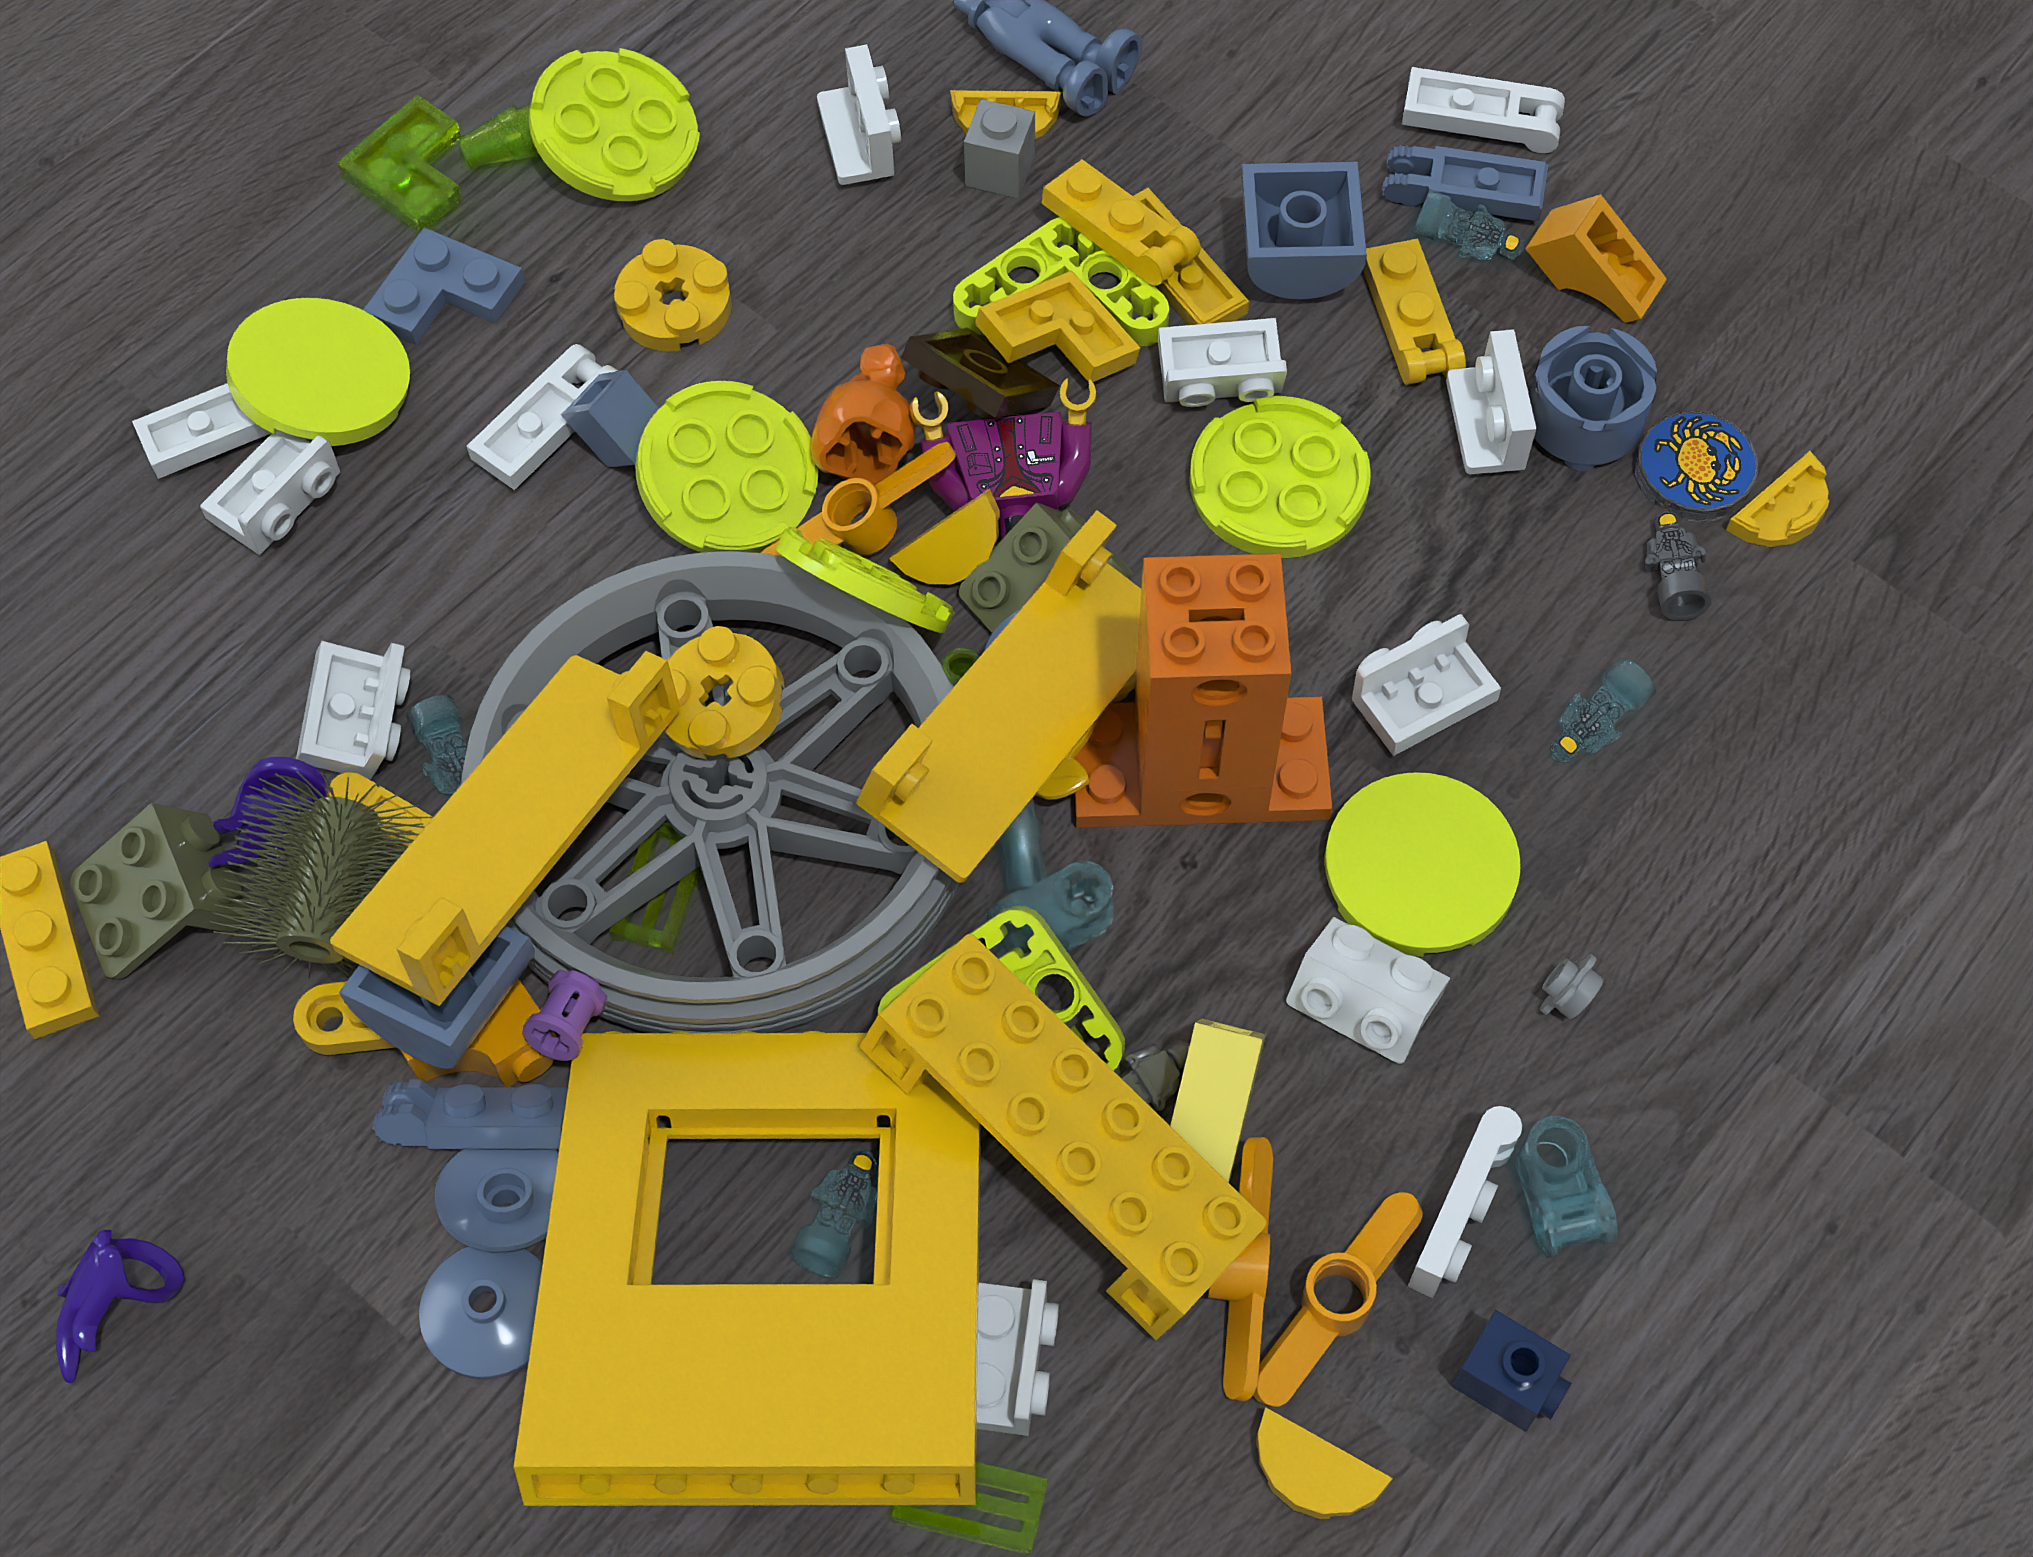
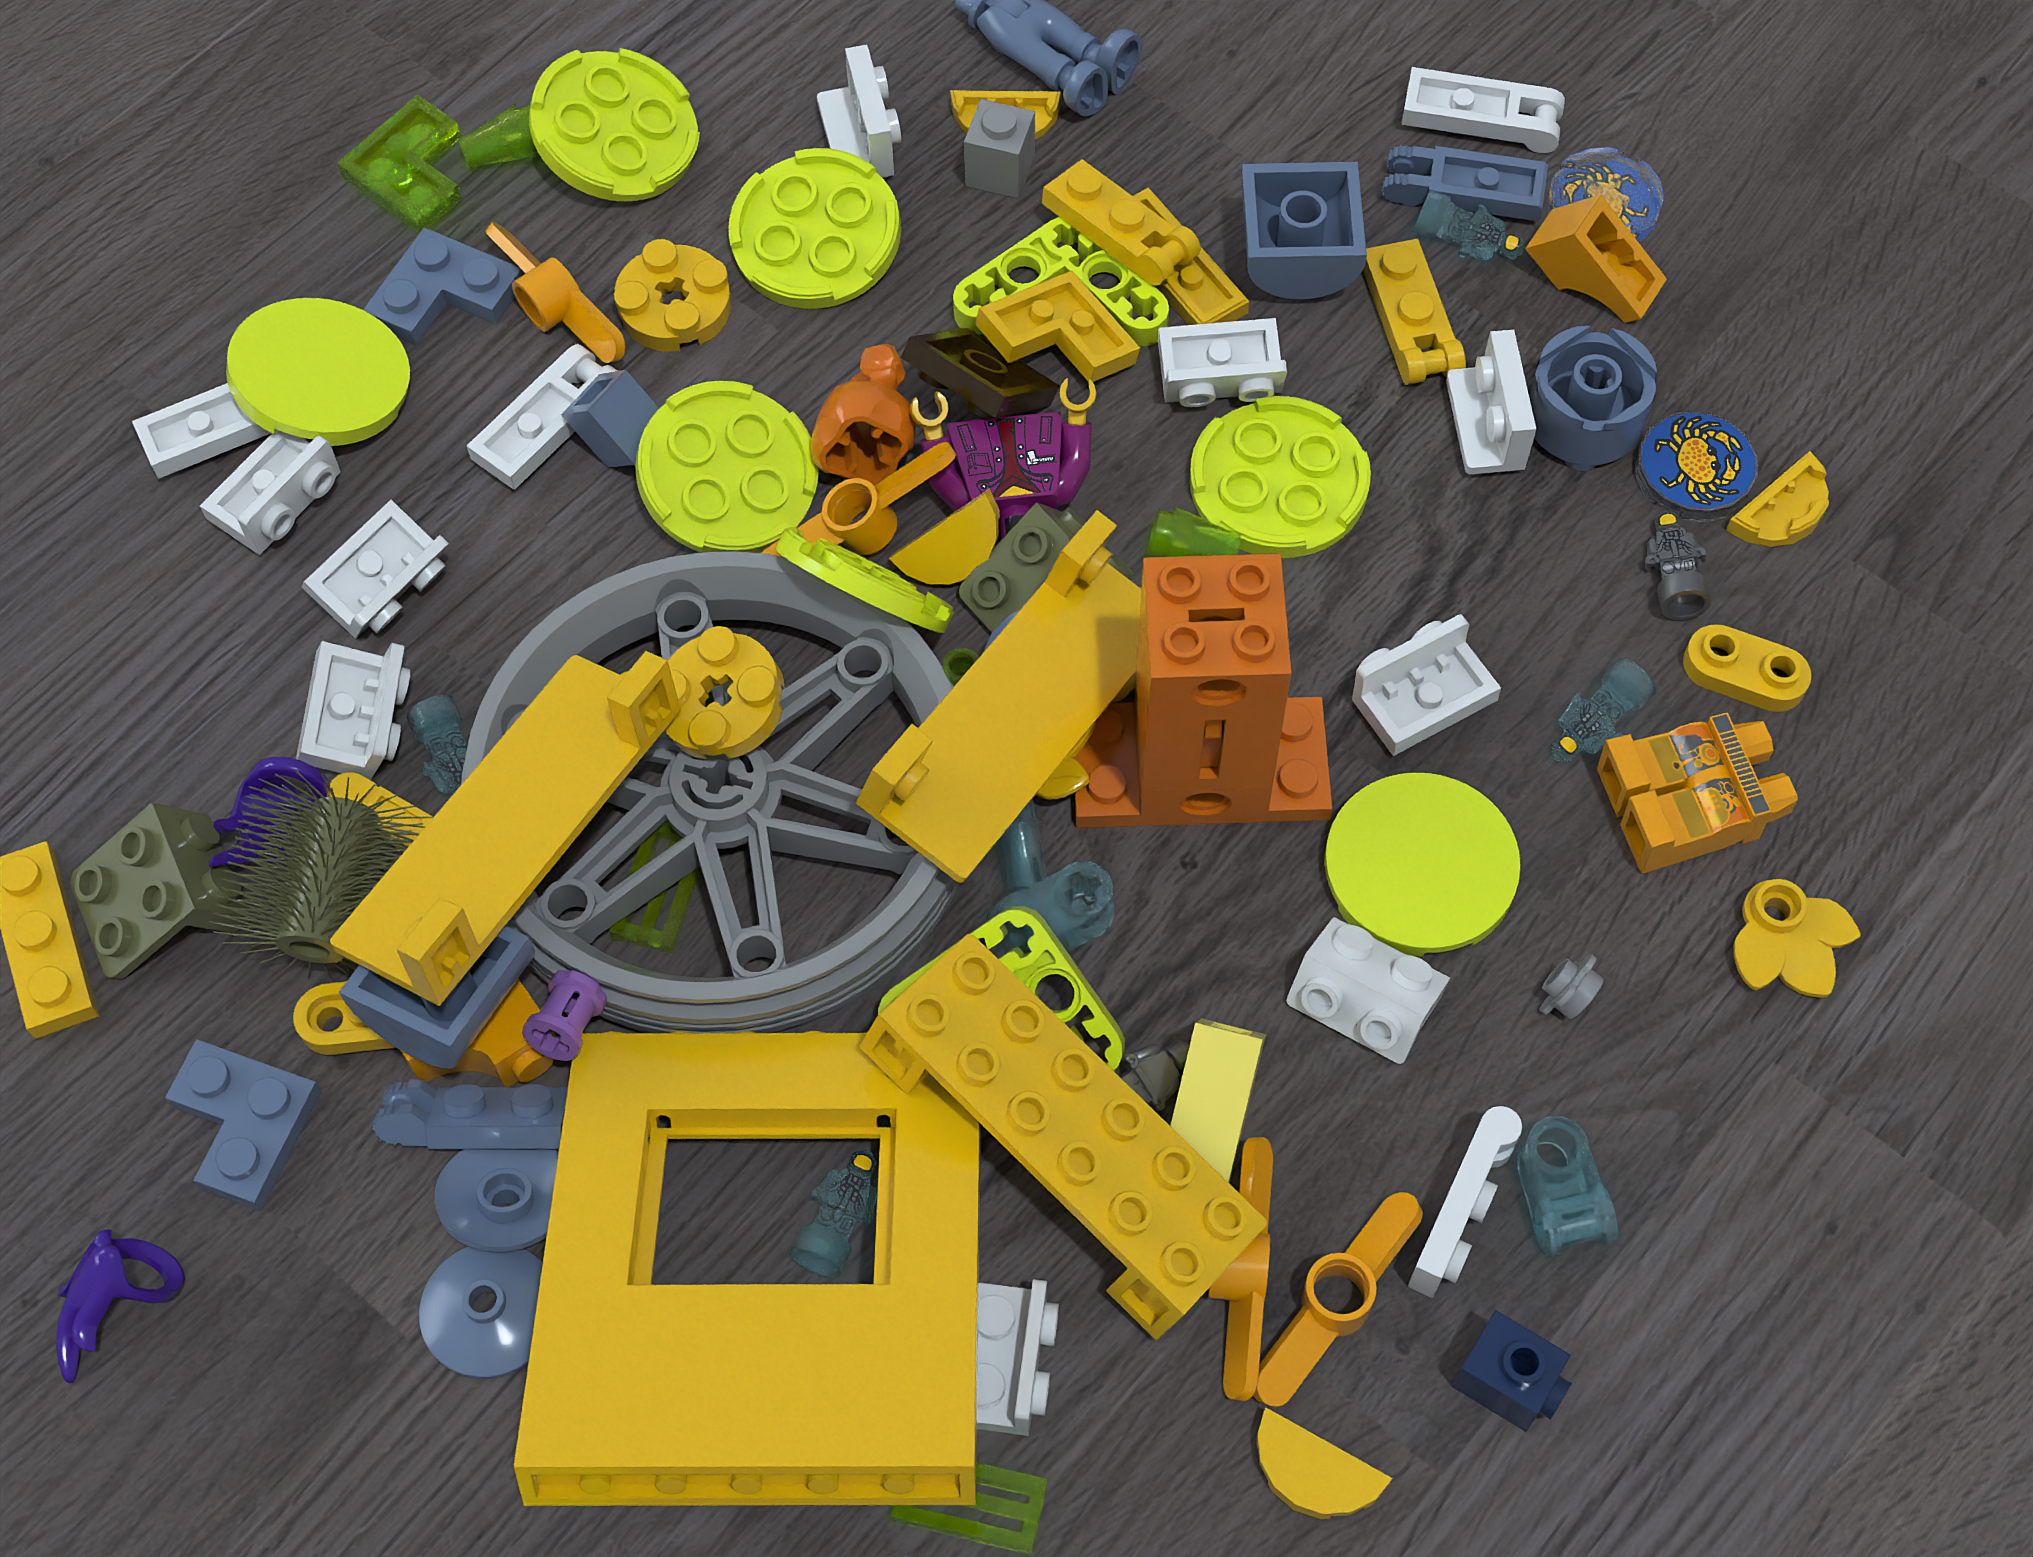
(259, 1117): none -> sand blue plate
(374, 569): none -> white bracket
(552, 296): none -> light orange piece
(815, 229): none -> neon yellow tile
(1186, 534): none -> clear neon green cone
(1626, 185): none -> clear tile
(1693, 789): none -> light orange hips
(1747, 668): none -> yellow plate
(1792, 948): none -> yellow plate

